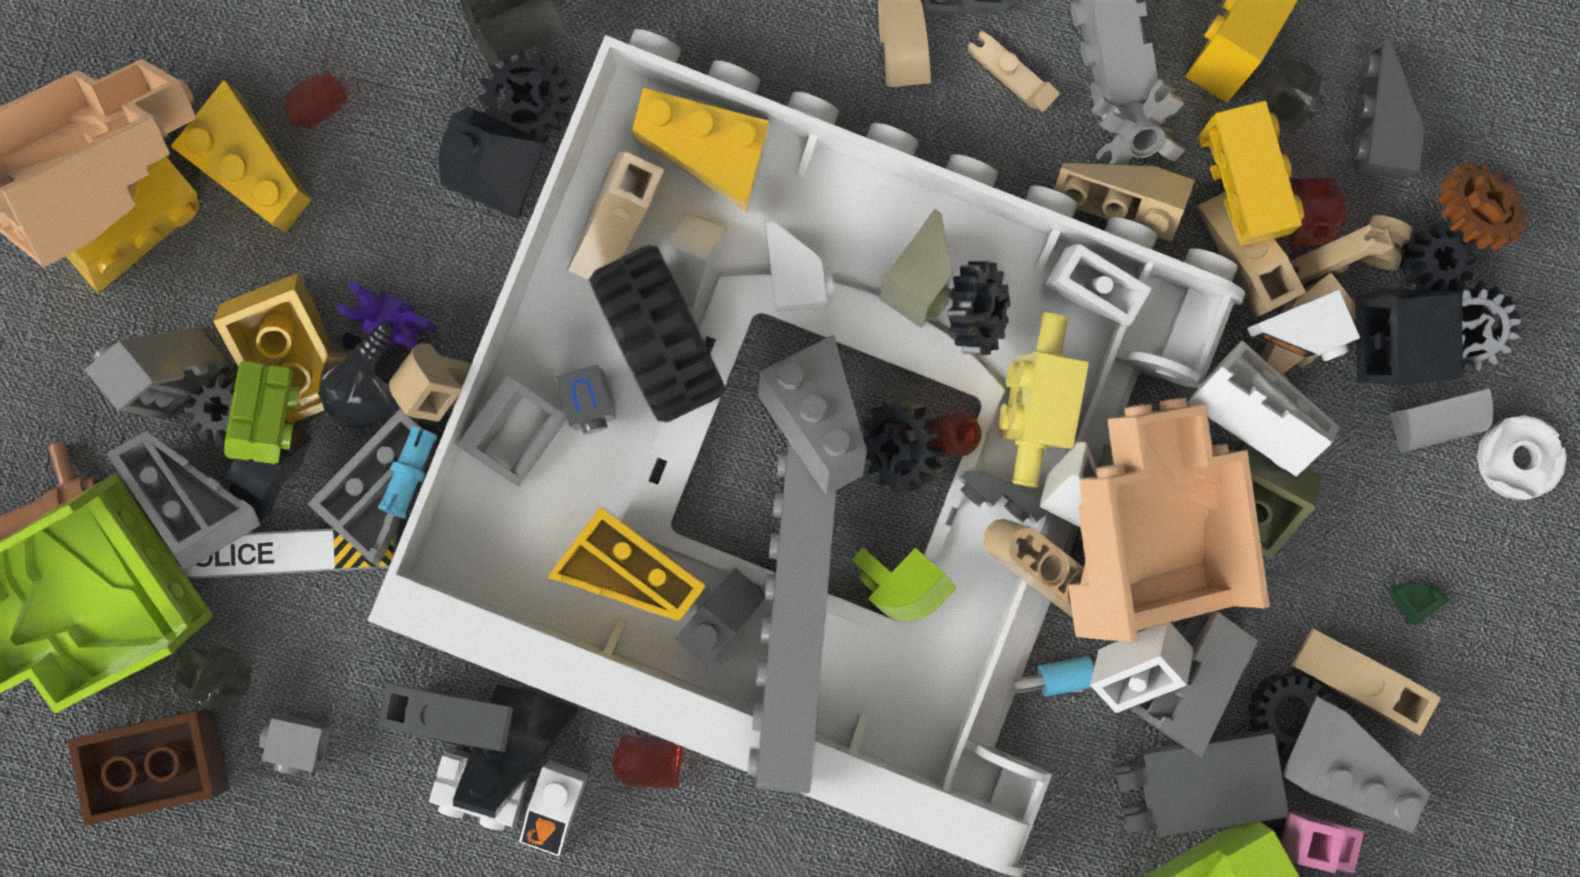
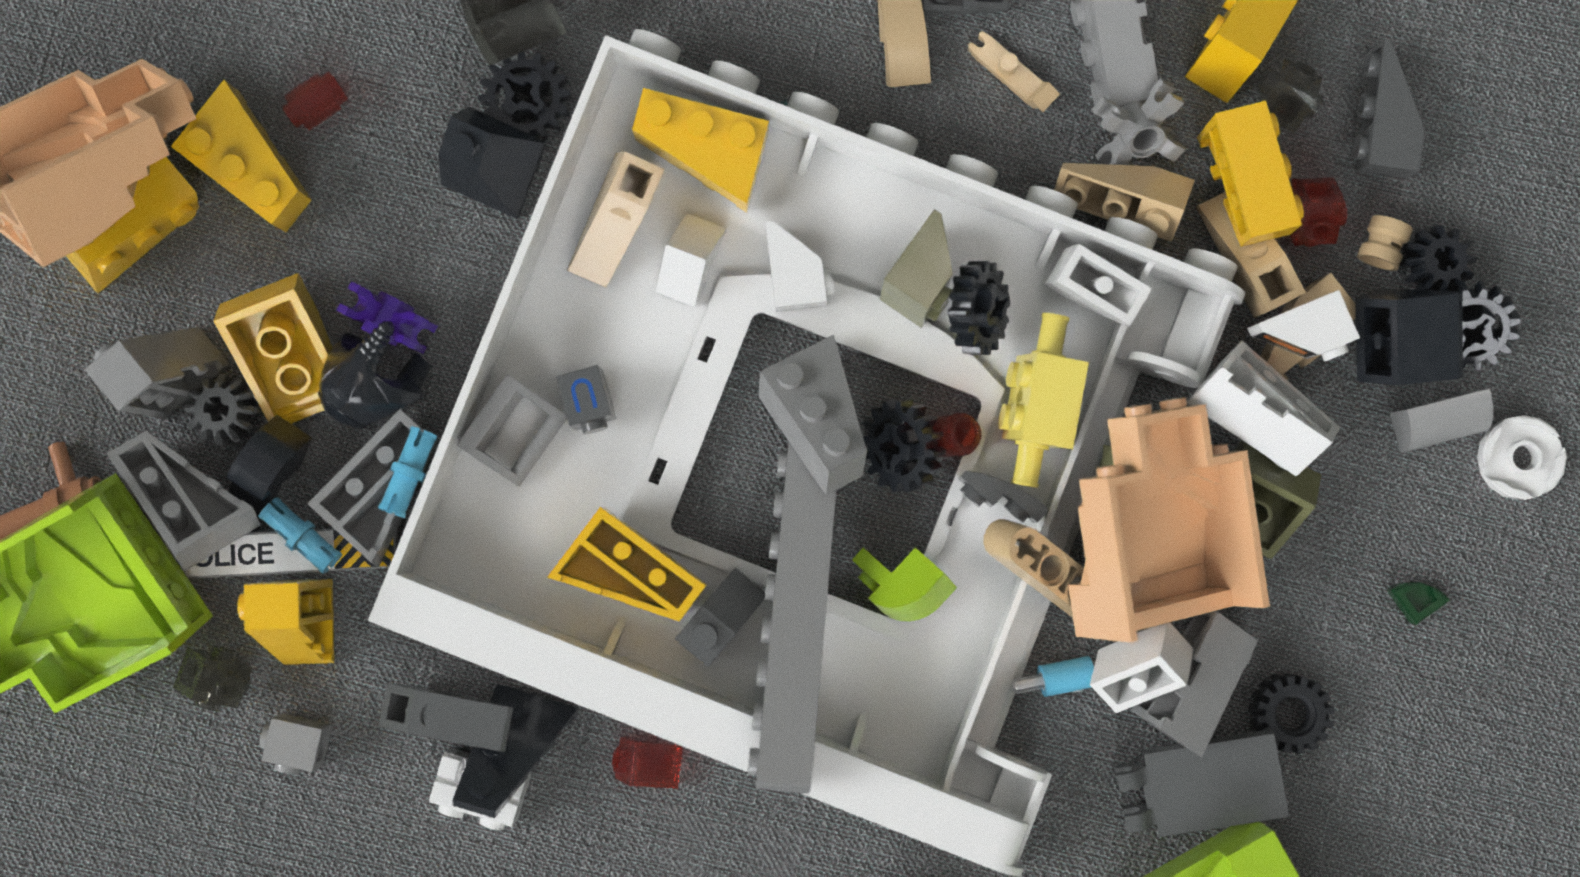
(148, 766): reddish brown brick -> none
(259, 413): lime brick -> none
(291, 619): none -> yellow wedge
(300, 535): none -> medium azure pin
(428, 383): tan brick -> none
(553, 807): white slope -> none
(656, 333): black tyre -> none
(1062, 484): white slope -> none
(1321, 843): bright pink brick -> none
(1341, 252): tan piece -> none
(1353, 770): light grey wedge -> none
(1366, 682): tan slope -> none
(1482, 206): dark orange gear -> none

